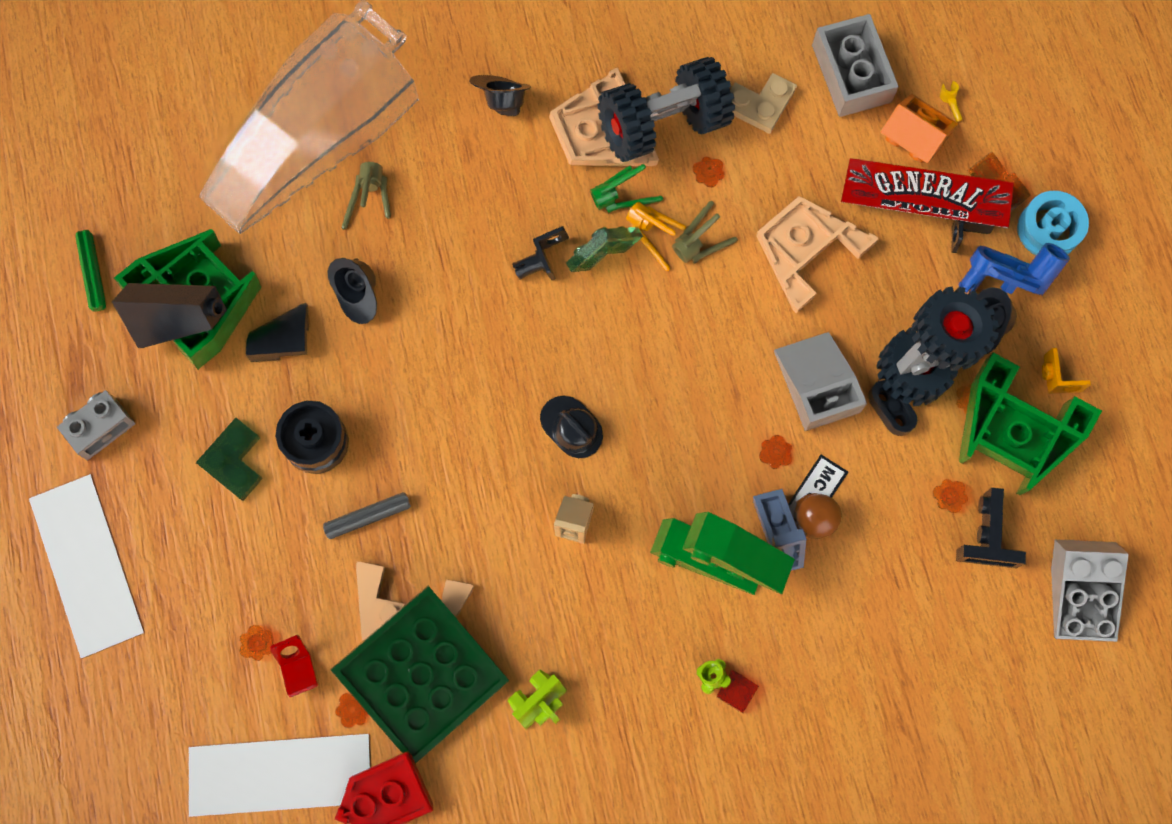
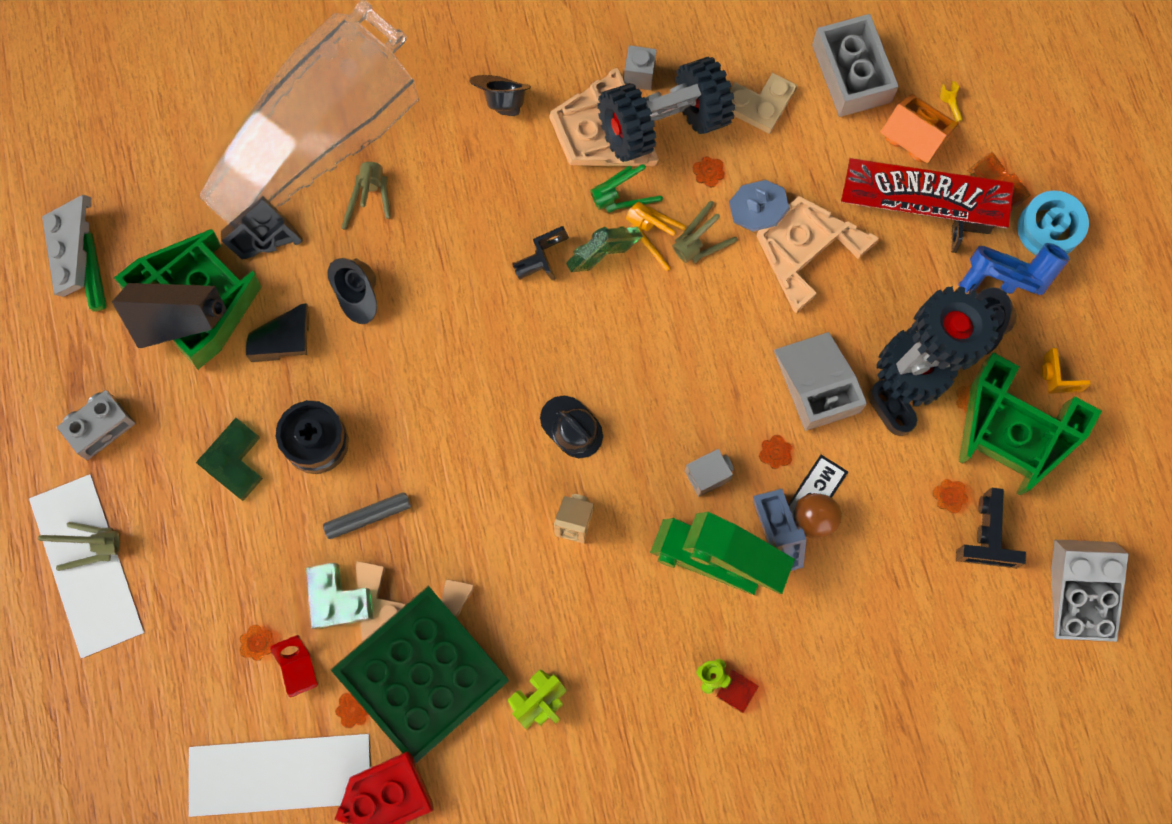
(64, 241): none -> light grey wing
(103, 542): none -> olive plant
(258, 230): none -> black slope
(329, 604): none -> clear green plate
(640, 67): none -> light grey brick
(709, 472): none -> light grey brick
(759, 205): none -> sand blue piece

